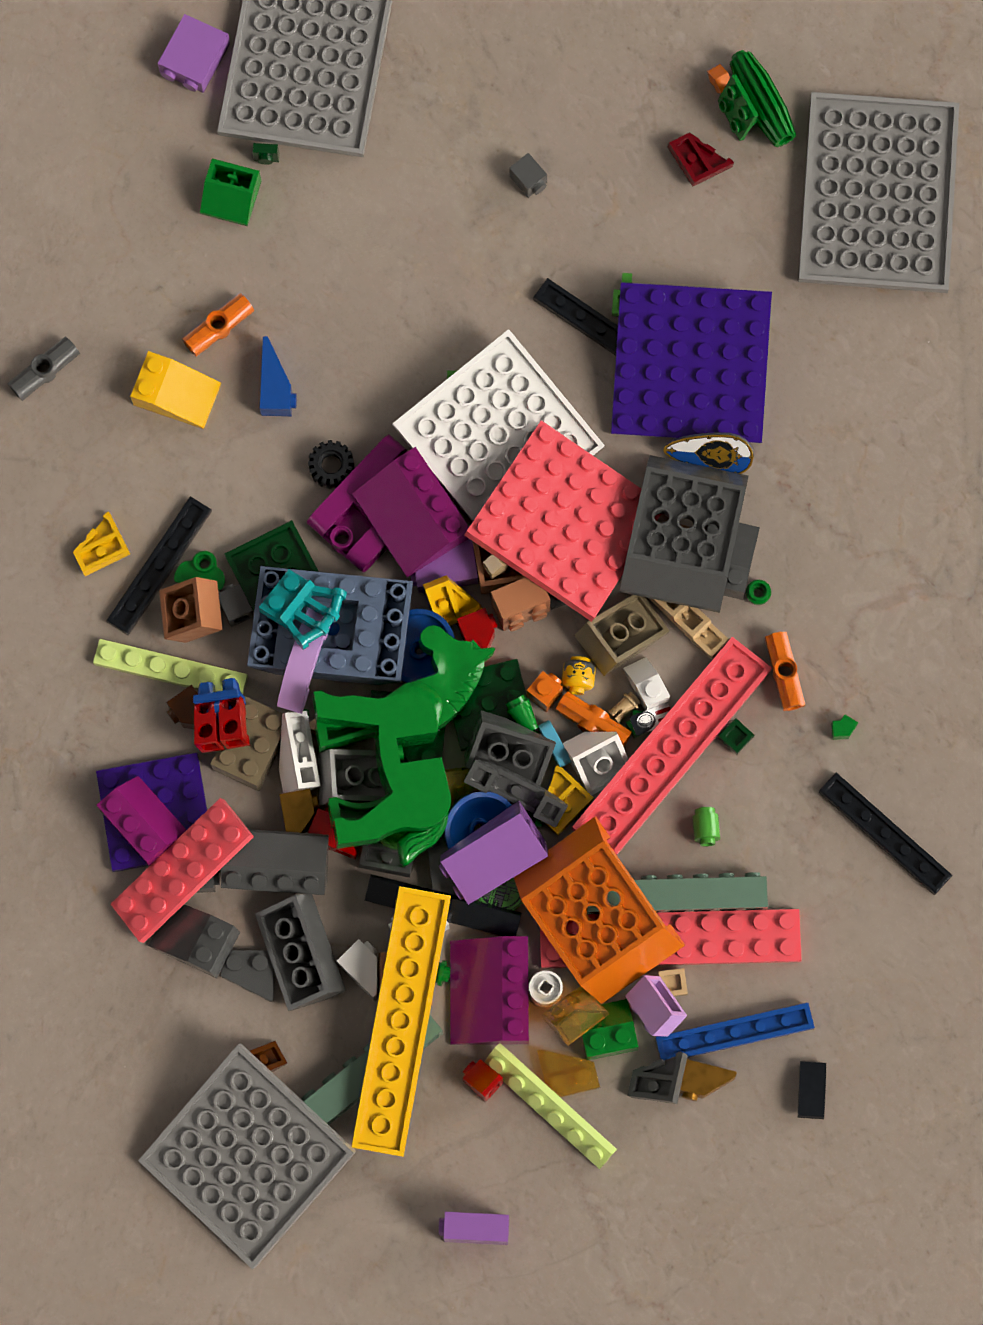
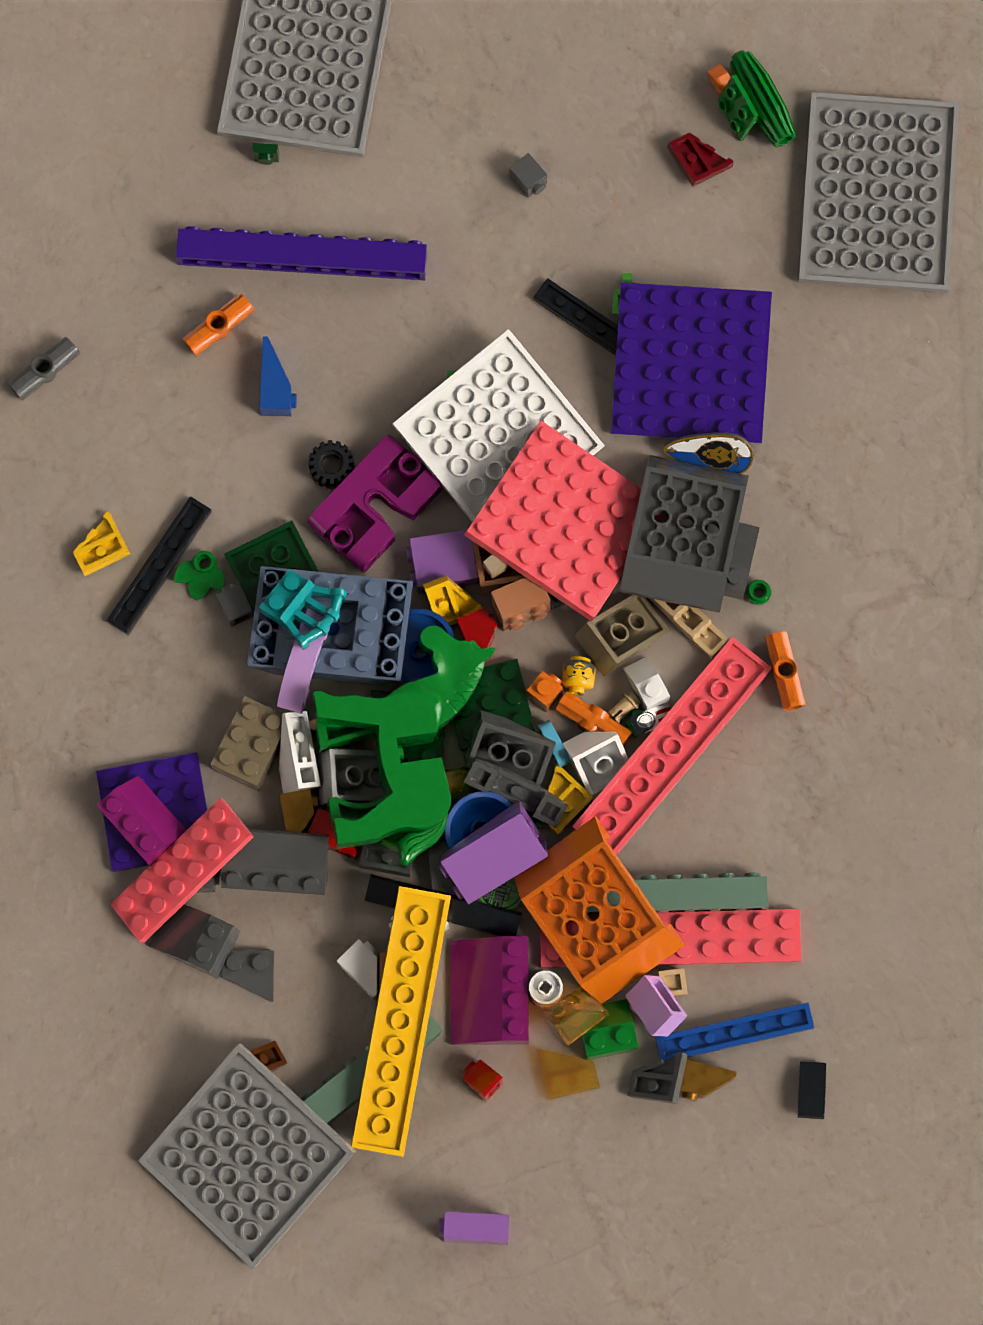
(163, 666): yellowish green plate -> none
(174, 390): yellow slope -> none
(182, 708): reddish brown slope -> none
(190, 610): nougat brick -> none
(193, 54): medium lavender brick -> none
(220, 717): red hips -> none
(230, 192): green slope -> none
(300, 951): dark grey slope -> none
(301, 253): none -> dark purple brick
(411, 512): magenta slope -> none
(442, 973): green plate -> none
(522, 712): green cone -> none
(550, 1106): yellowish green plate -> none
(706, 826): bright green brick -> none
(736, 736): dark green plate -> none
(843, 728): green piece -> none
(885, 833): black tile -> none

